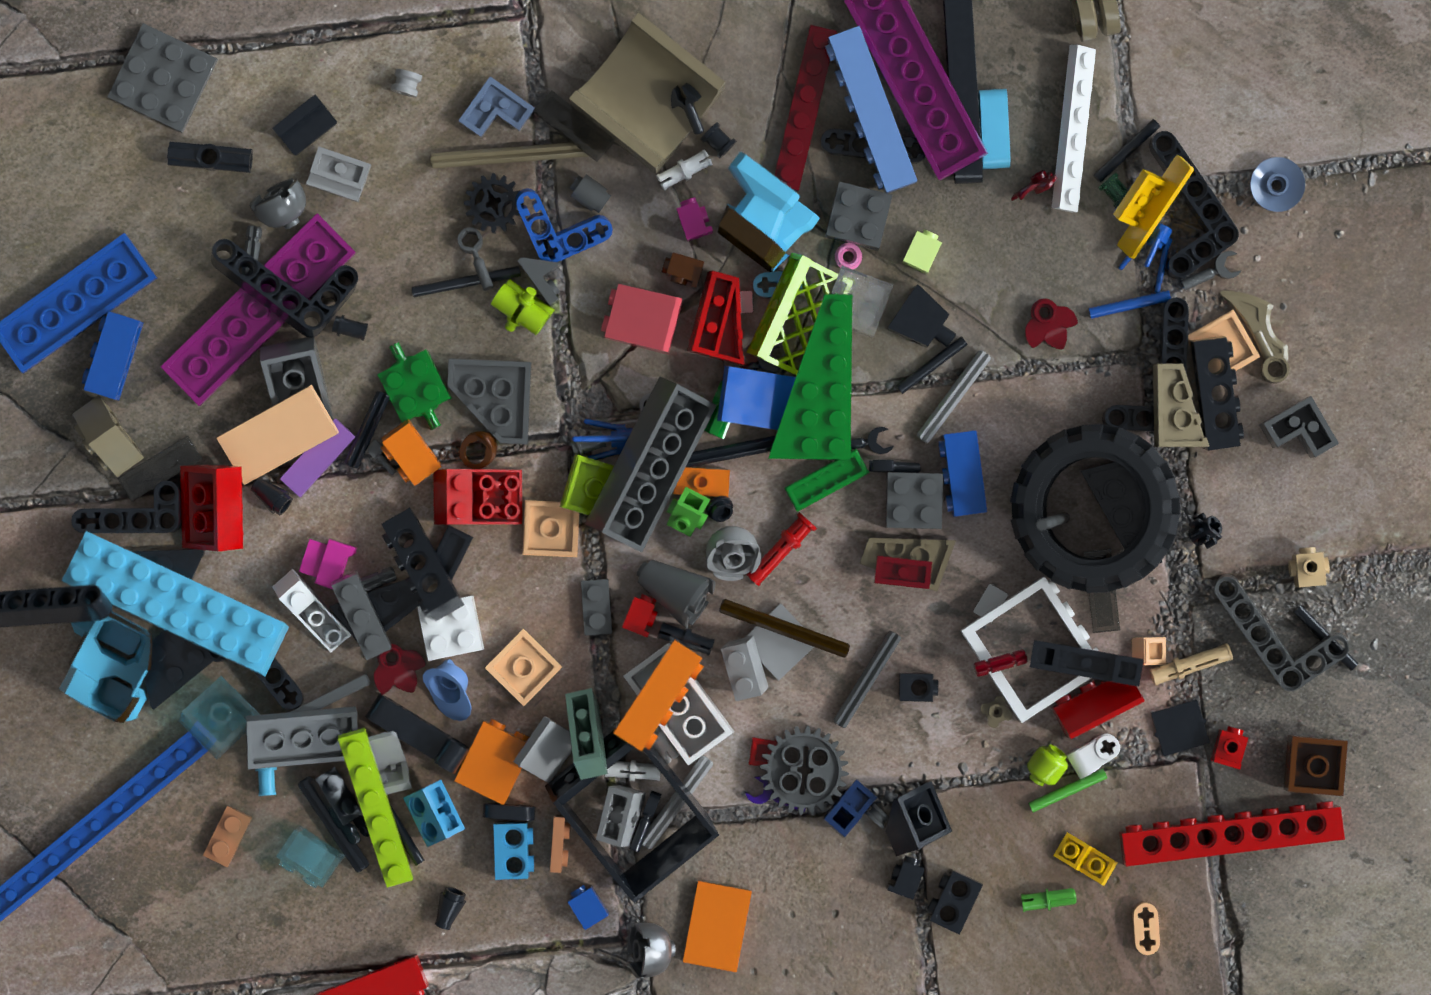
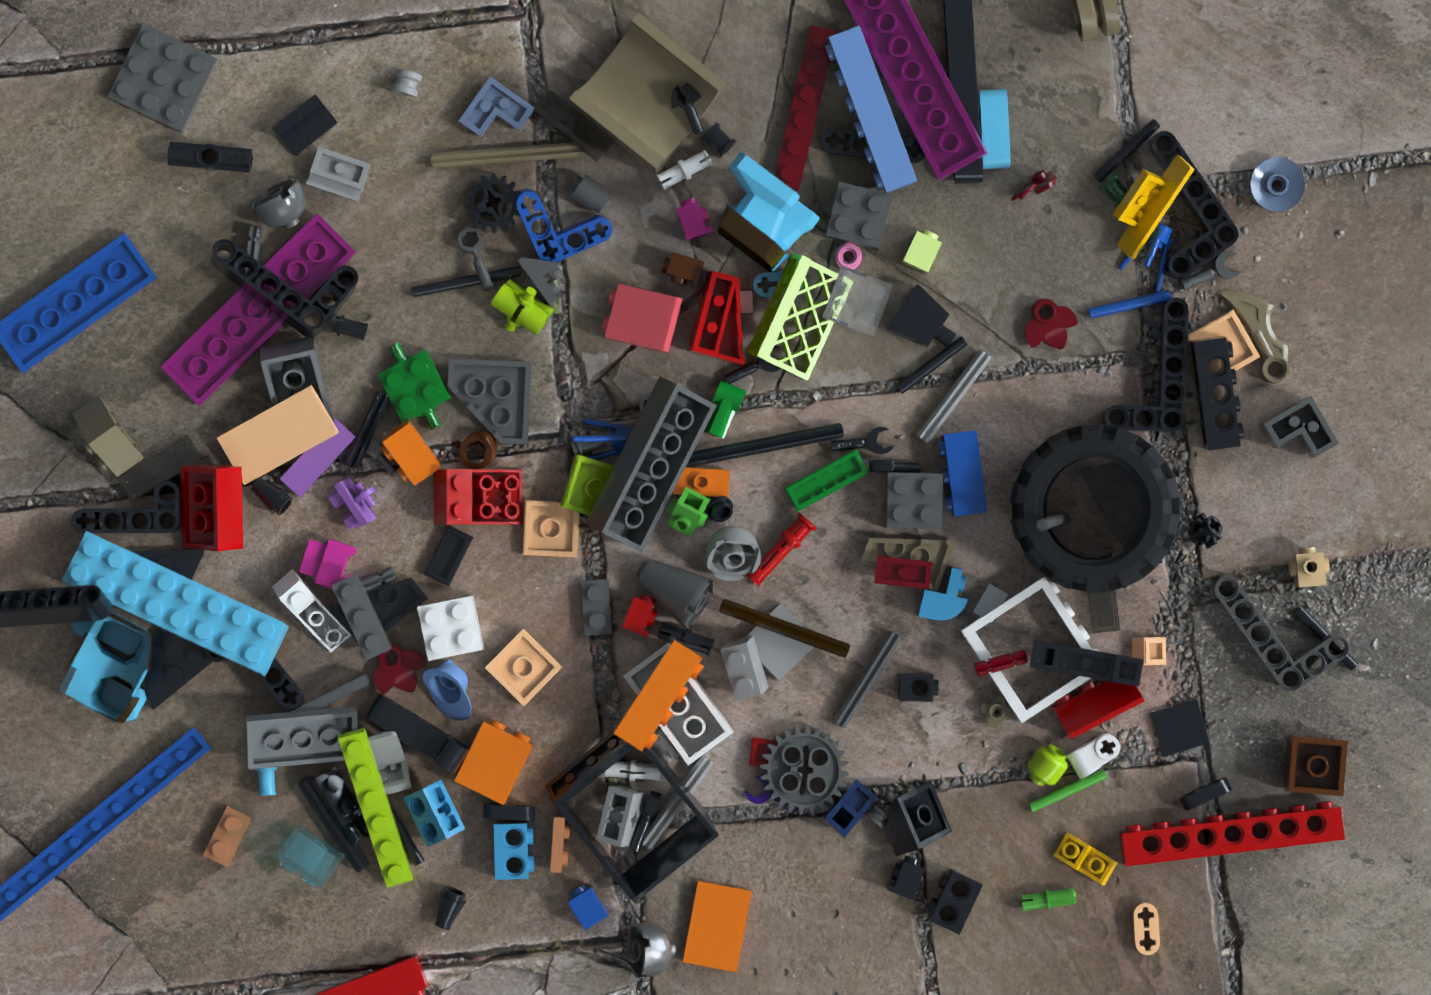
(112, 355): blue brick -> none
(217, 717): clear light blue brick -> none
(357, 500): none -> medium lavender hips
(445, 597): black brick -> none
(545, 750): light grey tile -> none
(586, 734): sand green brick -> none
(754, 397): tile -> none
(819, 404): green wing -> none
(947, 605): none -> dark azure brick
(1073, 128): white plate -> none
(1174, 412): dark tan wing -> none
(1191, 664): tan pin -> none
(1205, 793): none -> black beam
(1220, 752): red brick -> none

